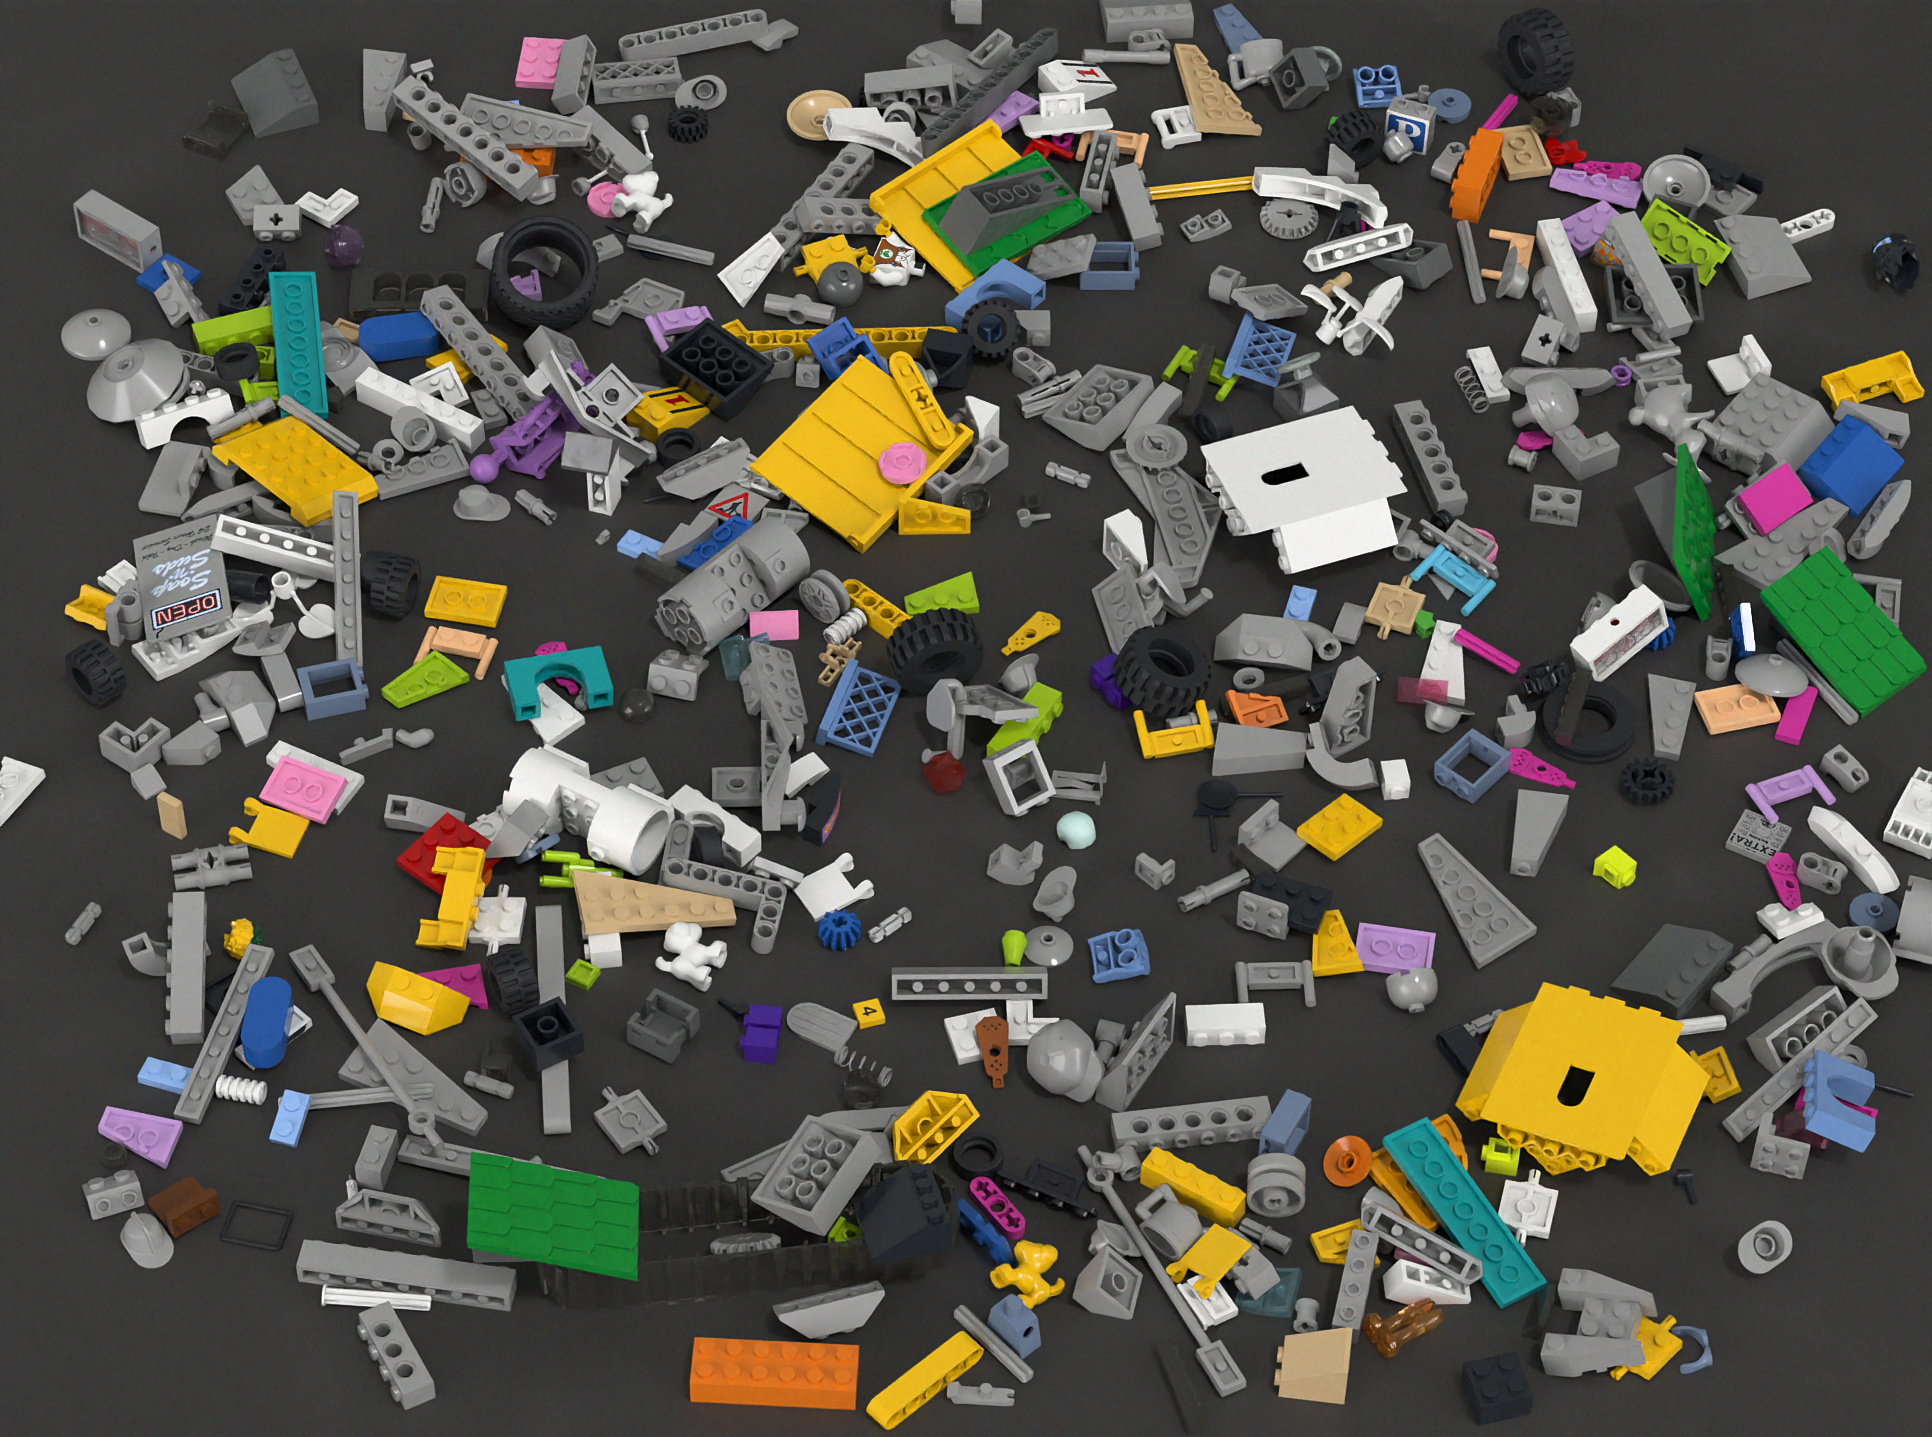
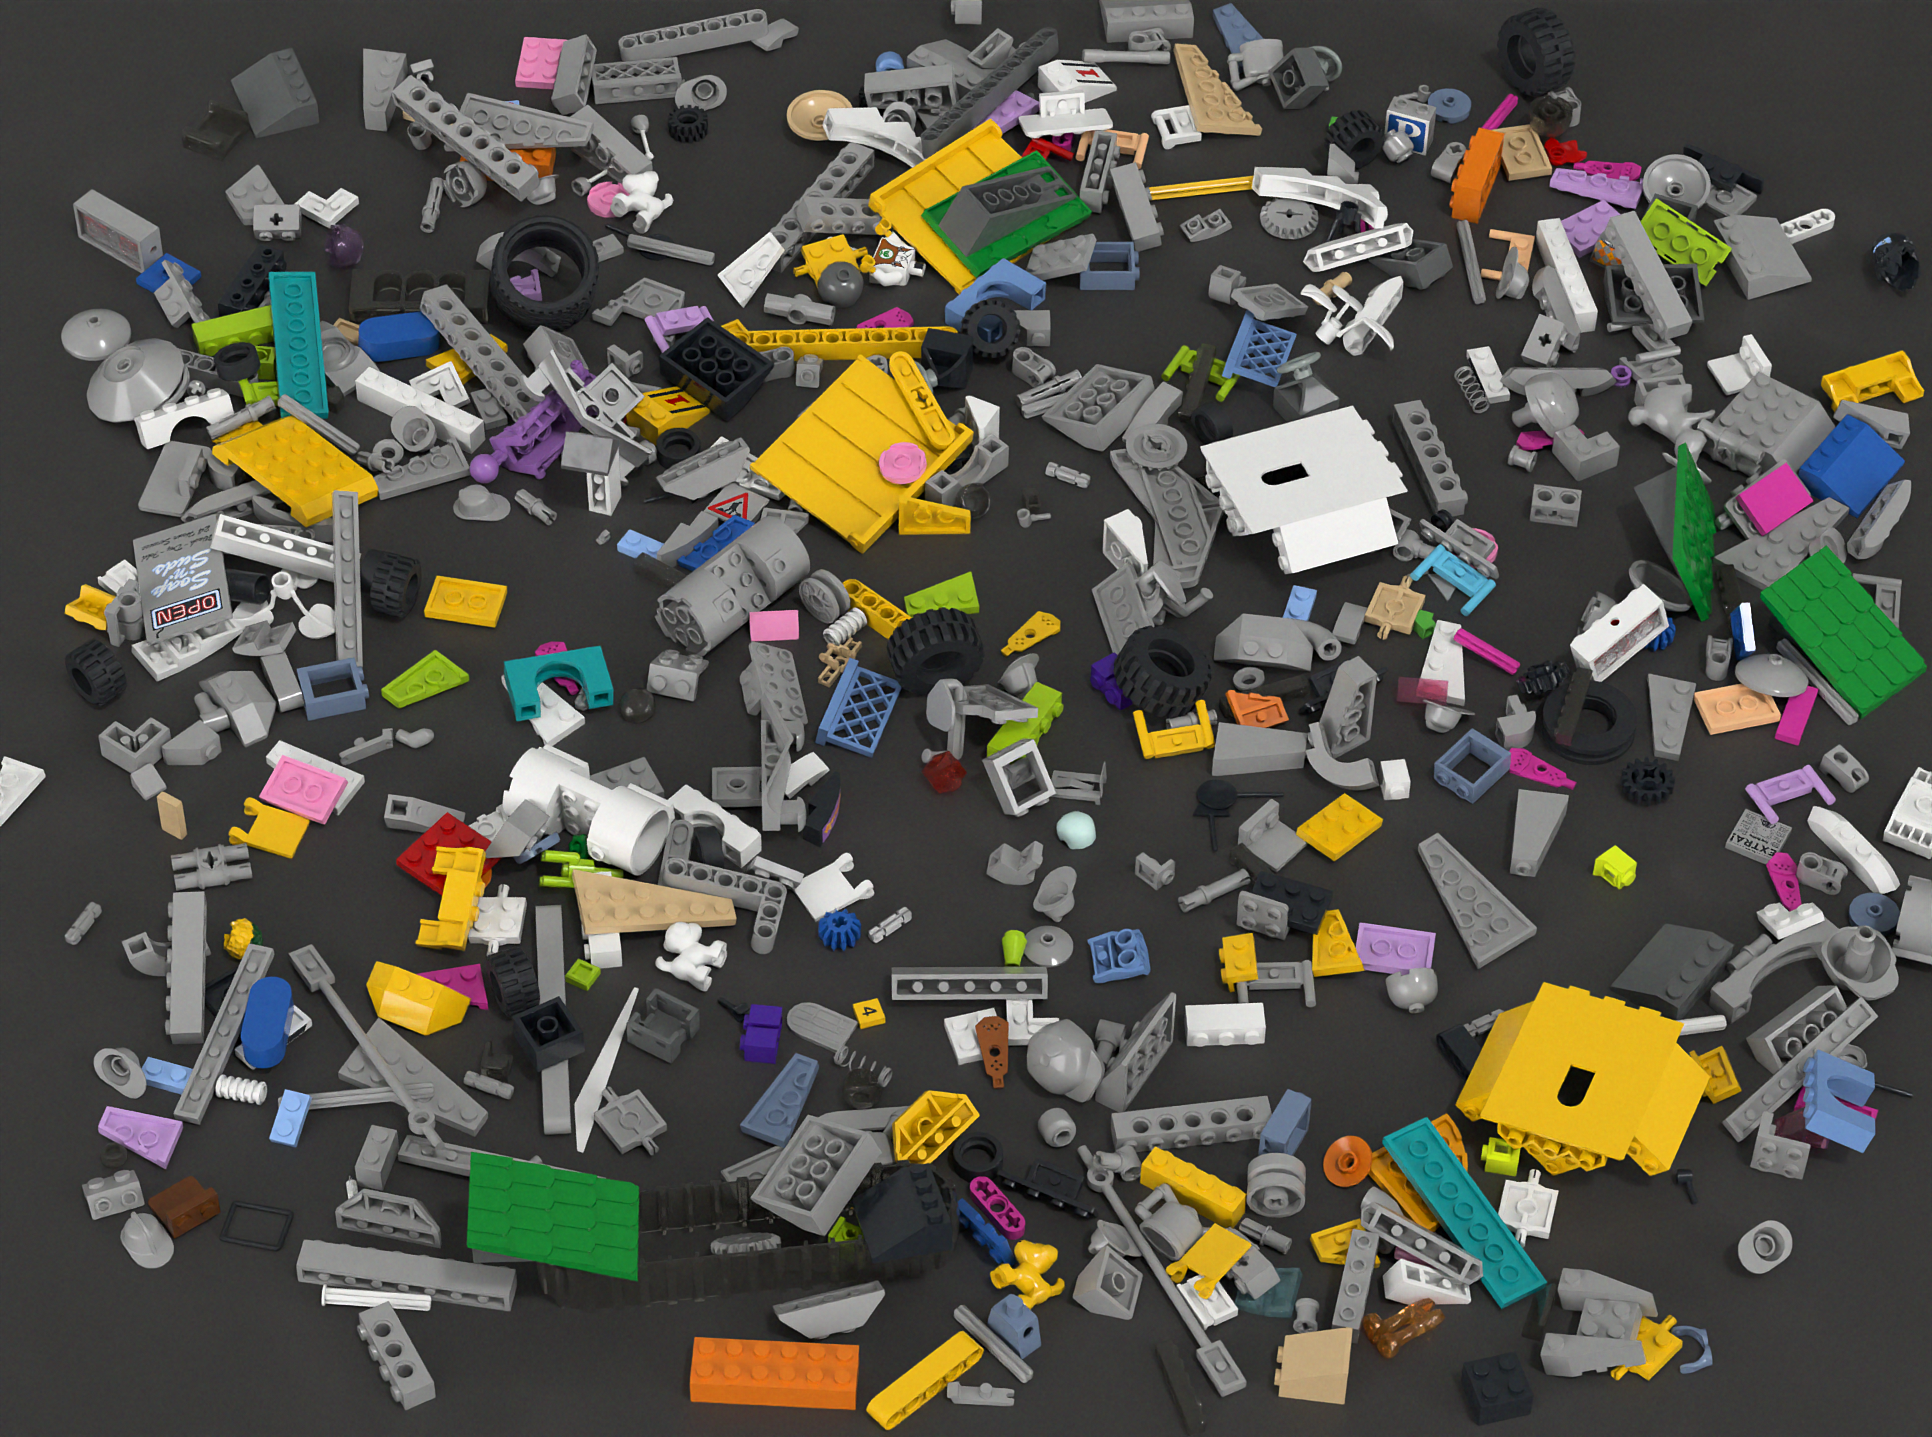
(121, 1070): none -> light grey piece
(459, 643): light nougat plate -> none
(579, 845): none -> green piece
(591, 1093): none -> white sticker
(626, 364): none -> light grey bracket
(736, 654): clear light blue slope -> none
(782, 1103): none -> sand blue wing
(839, 347): blue bracket -> none
(889, 61): none -> medium blue head
(891, 319): none -> dark pink piece
(1057, 1127): none -> light grey head
(1239, 959): none -> yellow bracket
(1376, 86): medium blue slope -> none

